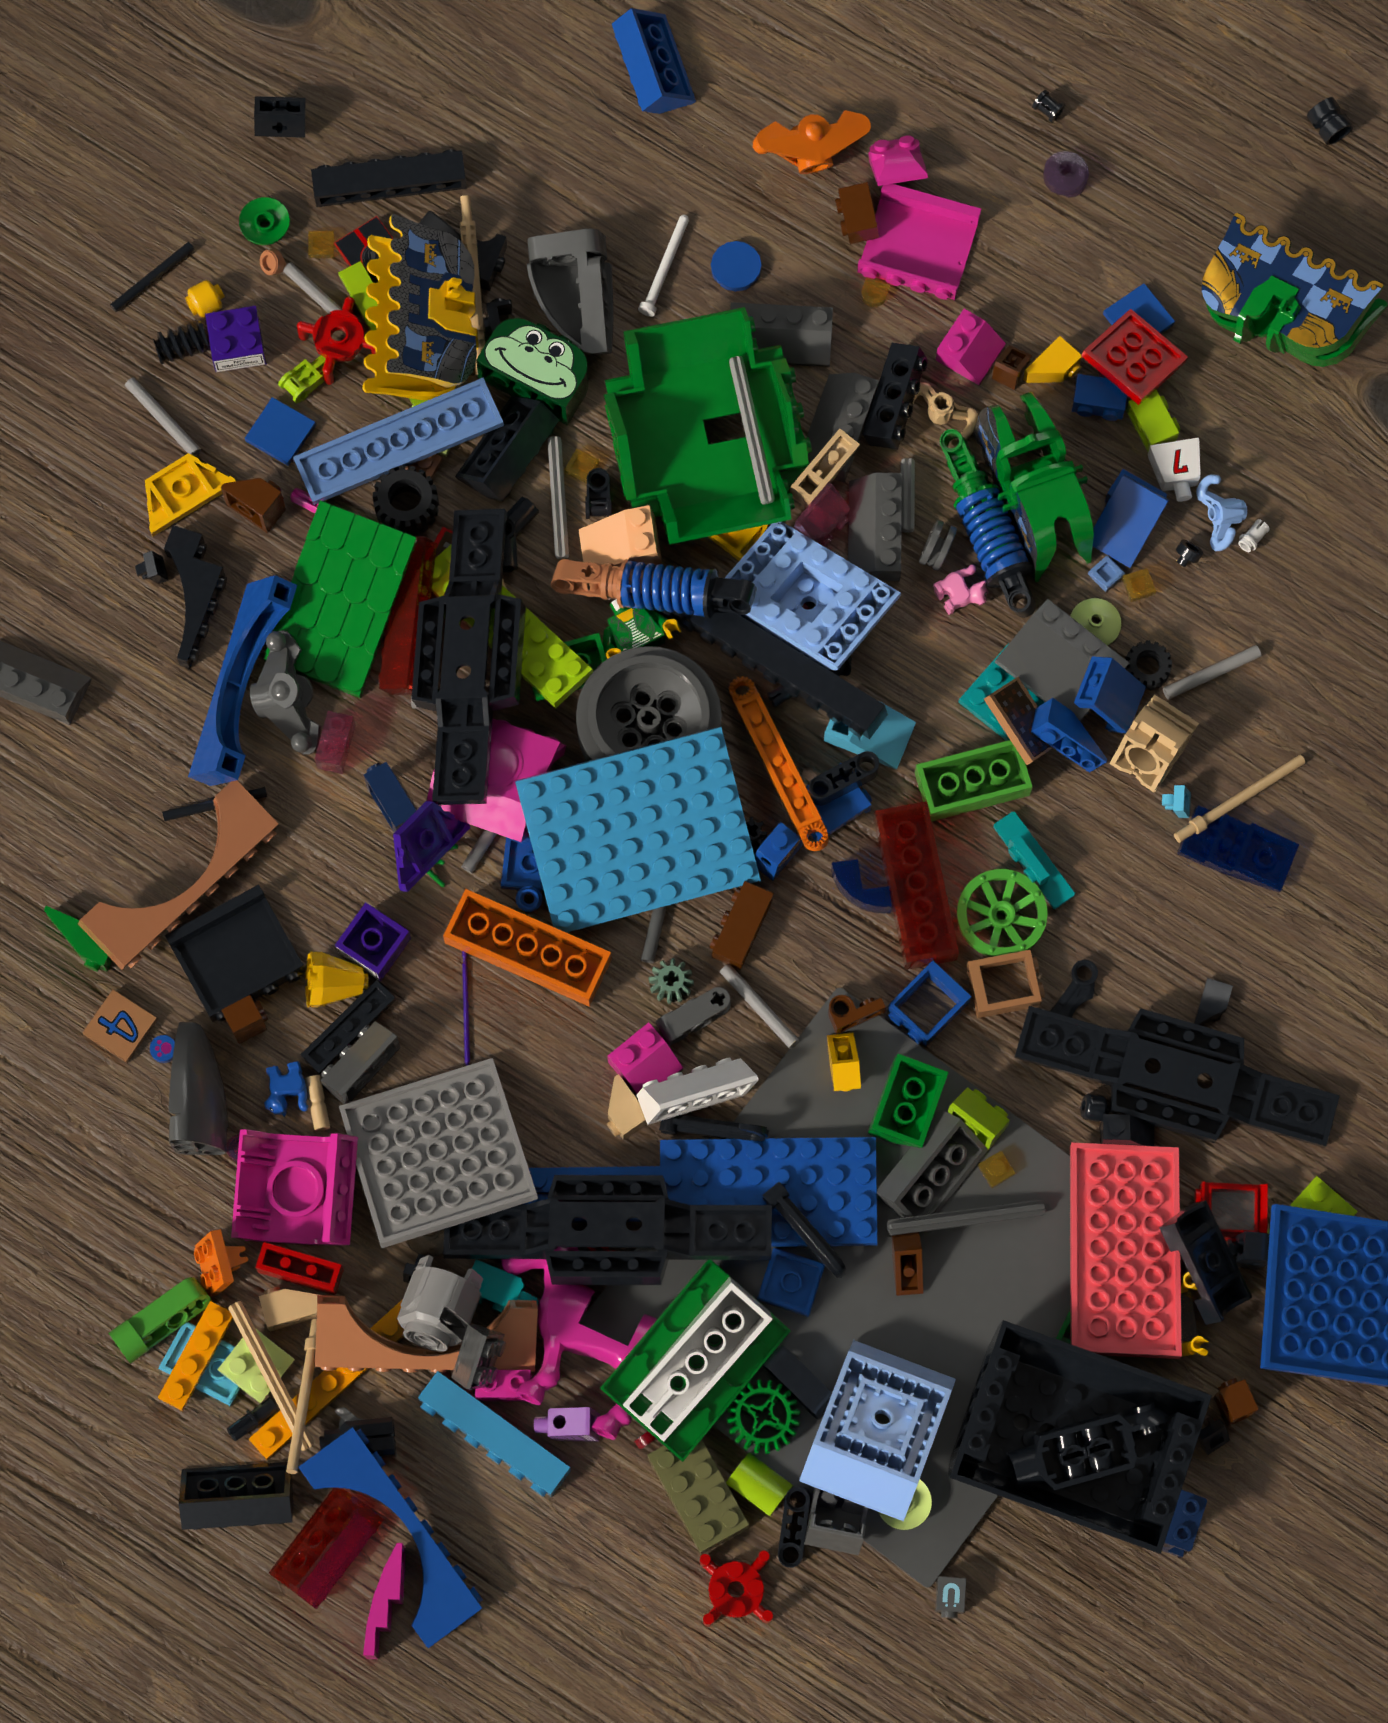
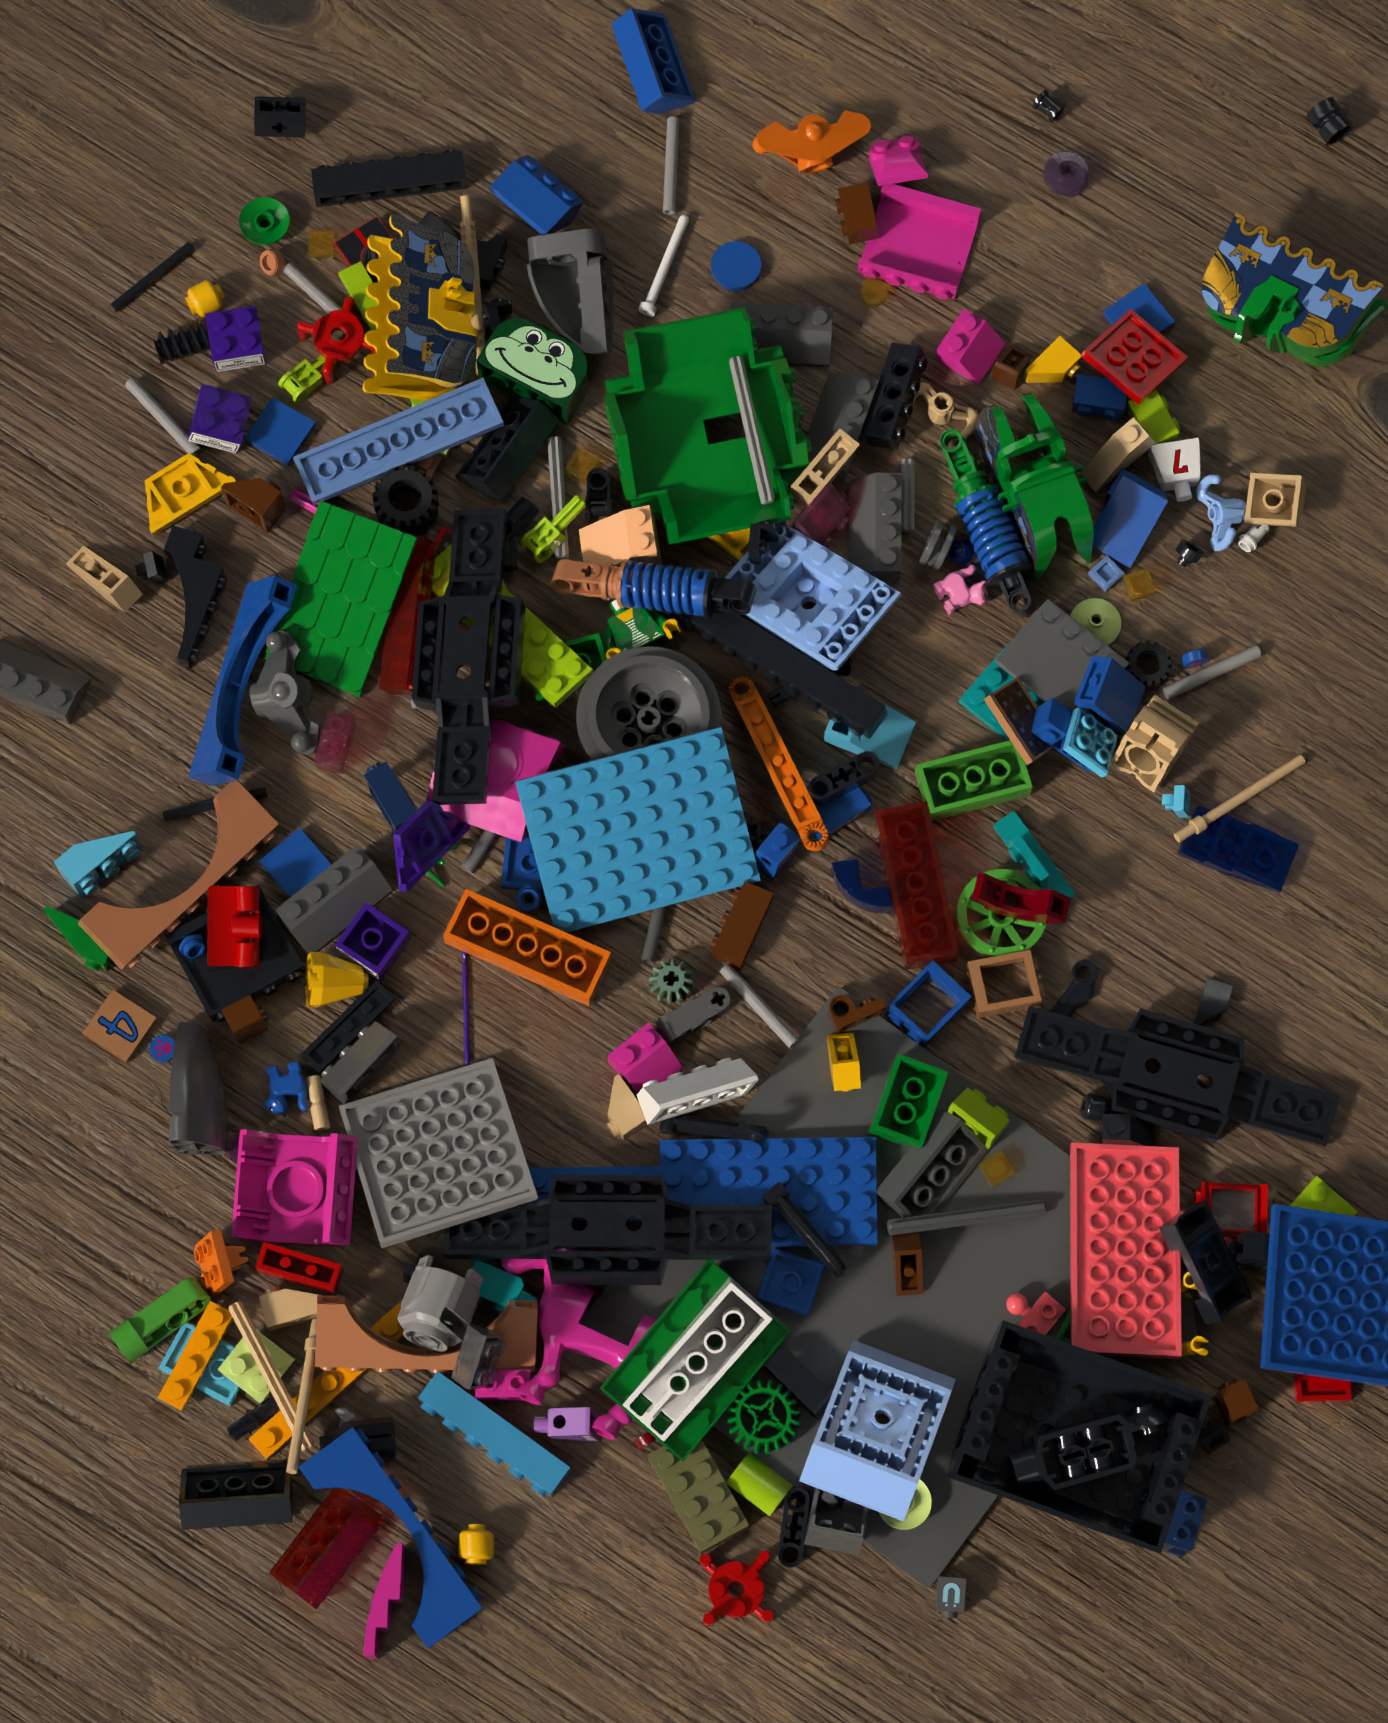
(94, 860): none -> medium azure slope
(105, 578): none -> tan slope
(192, 946): none -> blue plate
(219, 418): none -> dark purple brick
(234, 926): none -> red panel
(294, 862): none -> blue tile
(333, 900): none -> dark grey slope
(476, 1545): none -> yellow head
(537, 195): none -> blue slope
(549, 533): none -> lime connector
(671, 164): none -> light grey piece
(759, 536): none -> black bracket
(961, 551): none -> clear blue plate
(1021, 903): none -> dark red arch
(1040, 1316): none -> coral plate
(1090, 742): none -> medium azure tile
(1117, 454): none -> tan slope
(1195, 658): none -> blue tile
(1275, 499): none -> tan slope
(1320, 1389): none -> red tile

